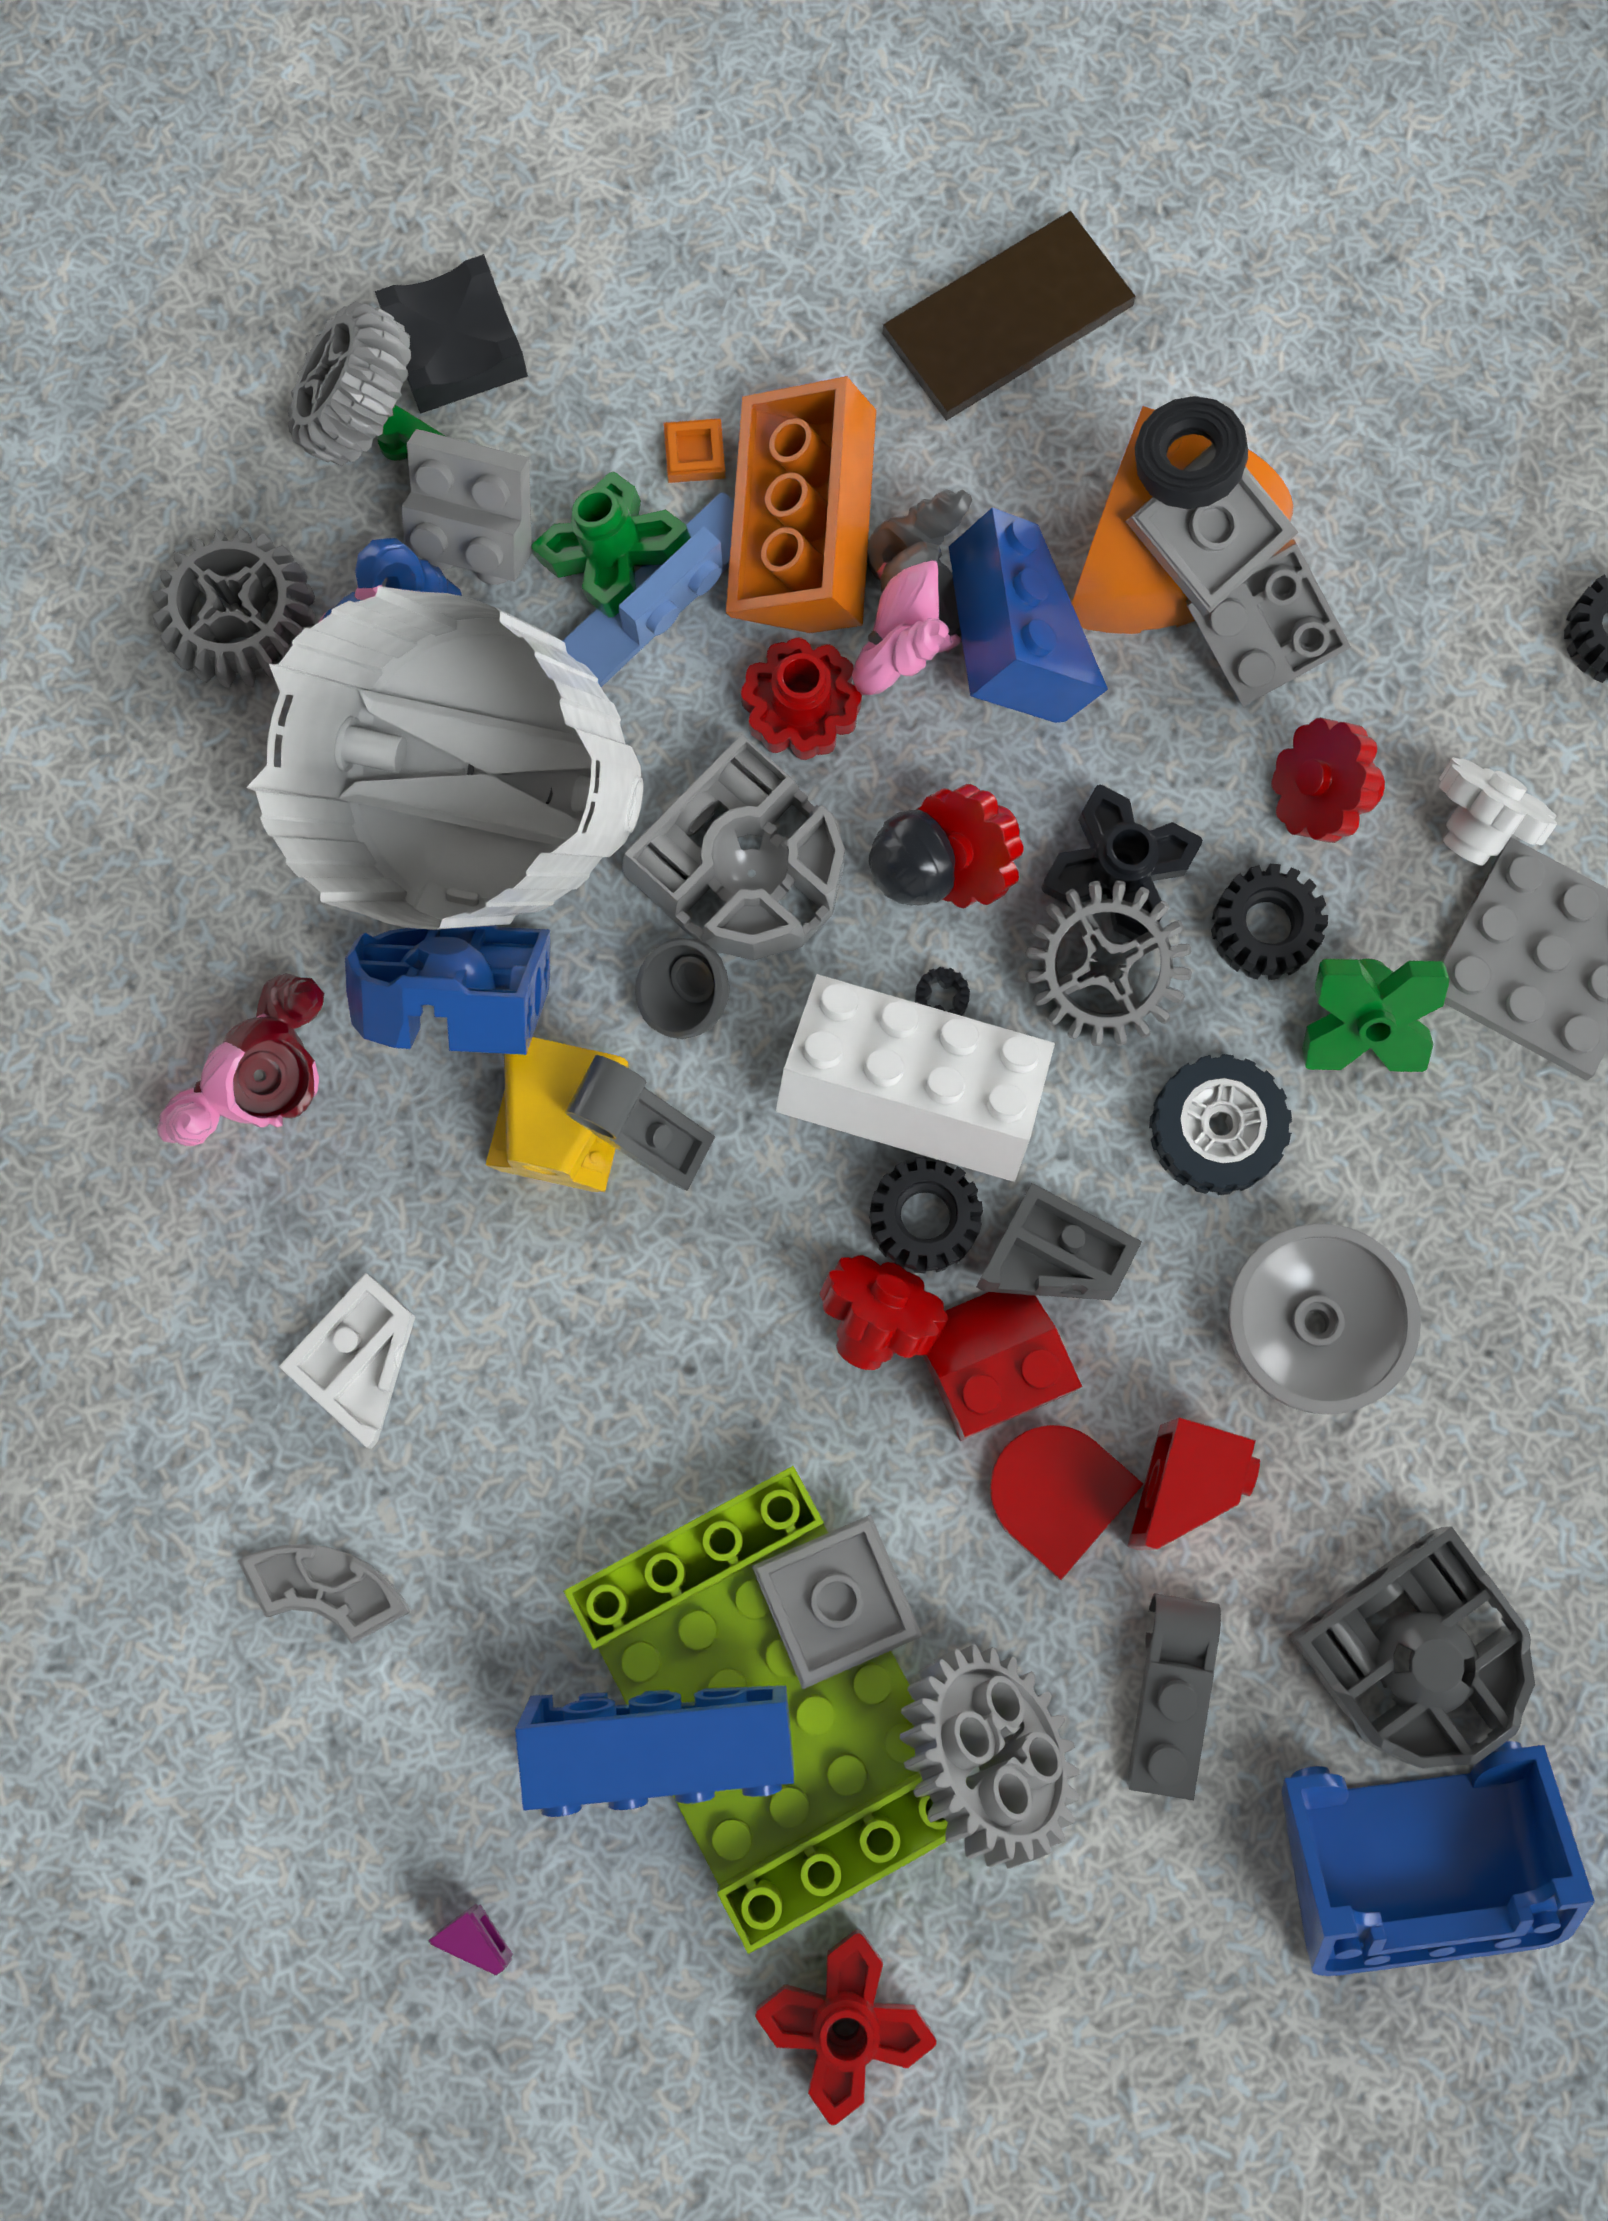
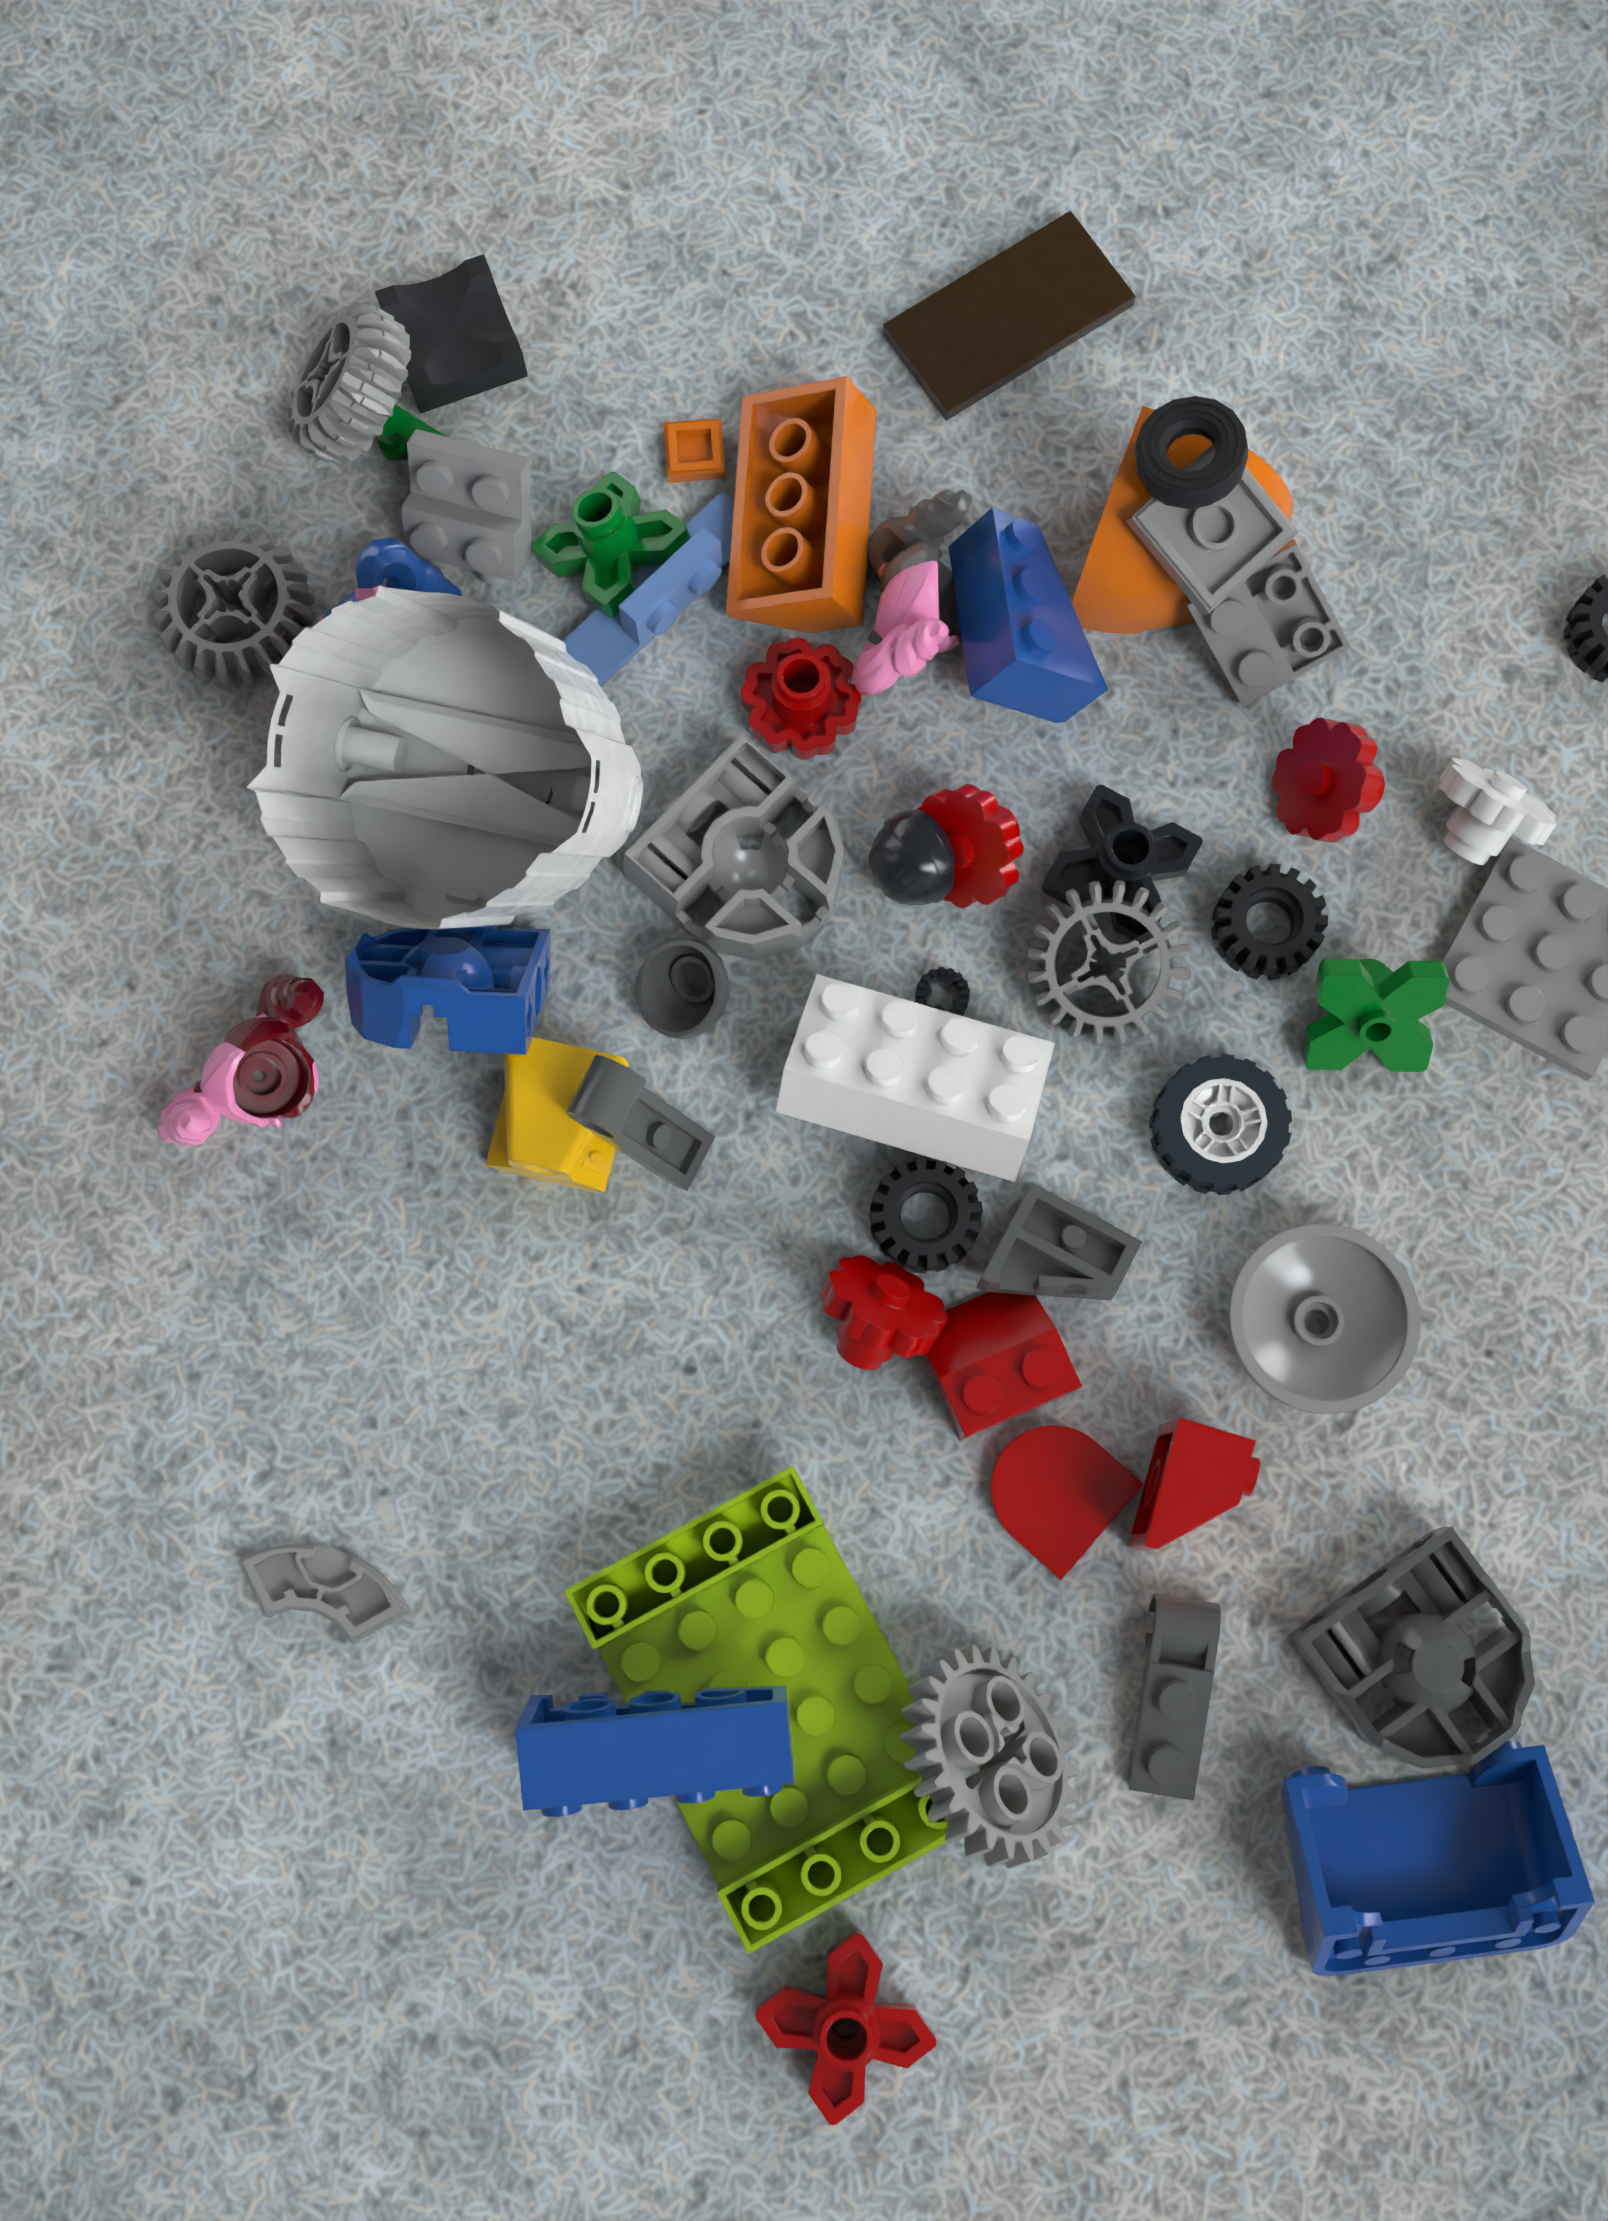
(355, 1358): white wing -> none
(474, 1941): magenta slope -> none
(836, 1601): light grey tile -> none

